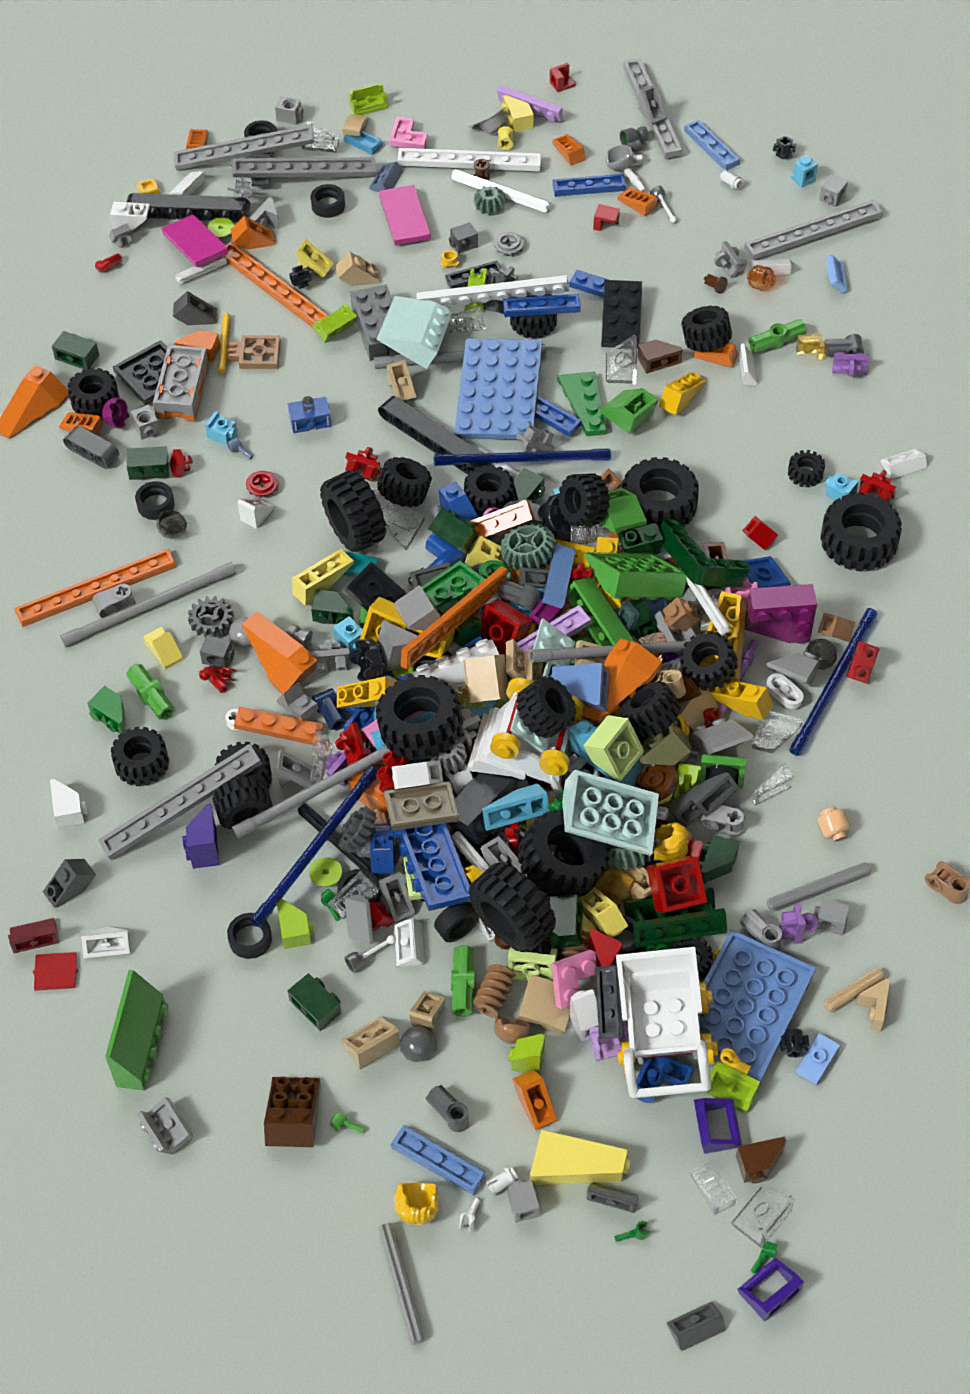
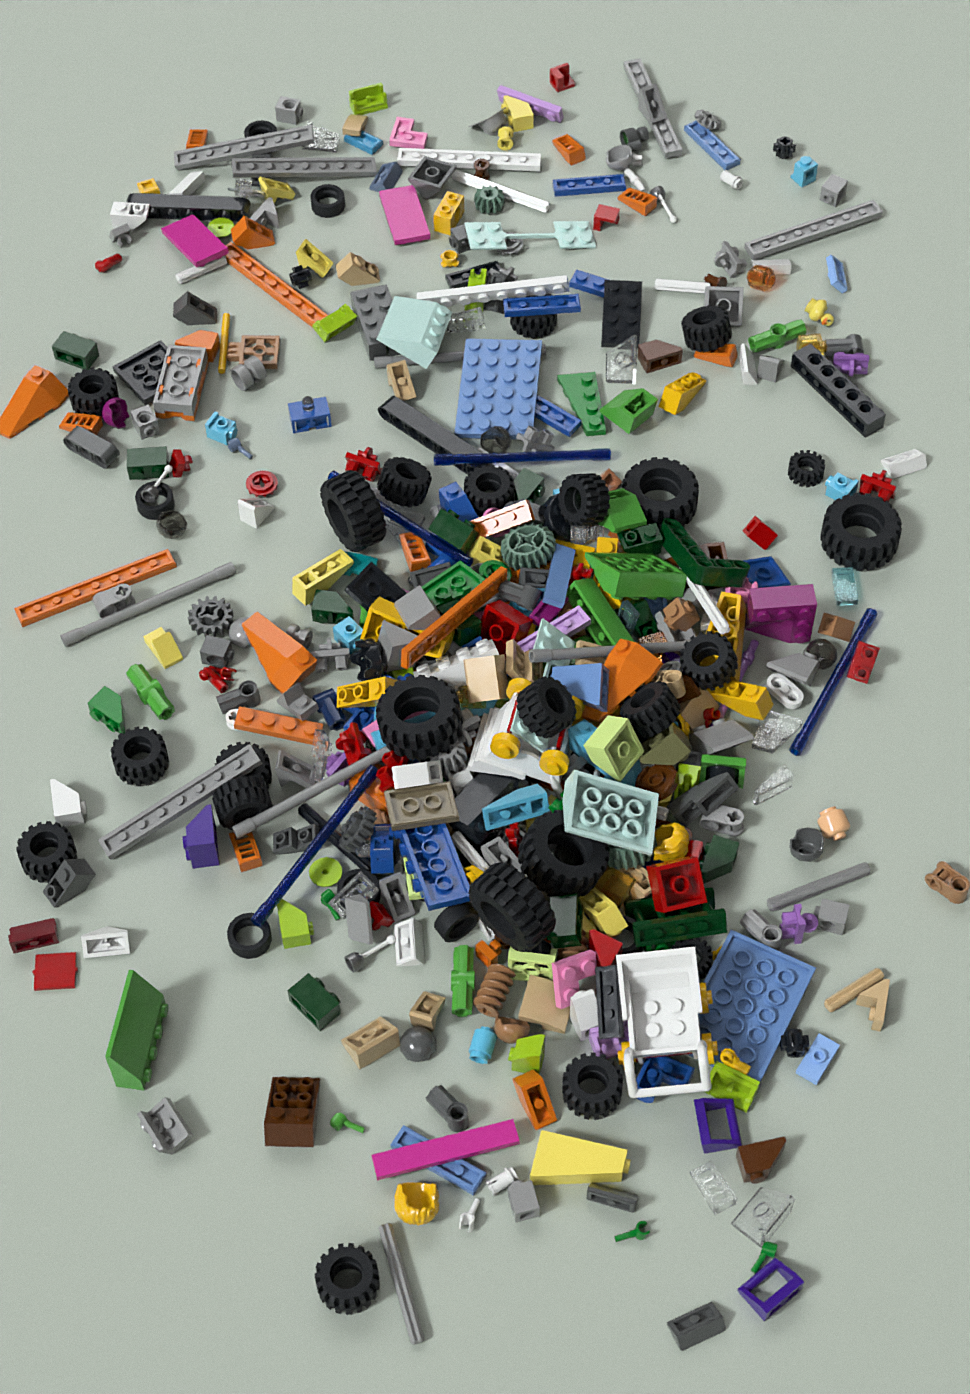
(43, 837): none -> black tyre
(151, 493): none -> flat silver hinge
(240, 697): none -> dark grey piece
(247, 374): none -> light grey wheel
(248, 862): none -> orange slope
(276, 189): none -> light yellow slope
(294, 841): none -> dark grey slope
(342, 1259): none -> black tyre
(417, 562): none -> orange slope
(431, 176): none -> dark grey slope
(445, 1149): none -> dark pink tile
(448, 212): none -> yellow brick
(455, 554): none -> clear blue piece
(482, 1045): none -> medium azure brick
(488, 953): none -> orange tile
(491, 236): none -> light aqua hinge
(496, 443): none -> clear smoke hair
(592, 1068): none -> black tyre
(681, 286): none -> white axle
(707, 119): none -> light grey gear
(727, 297): none -> light grey slope
(769, 368): none -> light grey slope
(807, 844): none -> dark grey hair
(816, 312): none -> light yellow animal
(838, 390): none -> black brick
(844, 586): none -> clear light blue tile

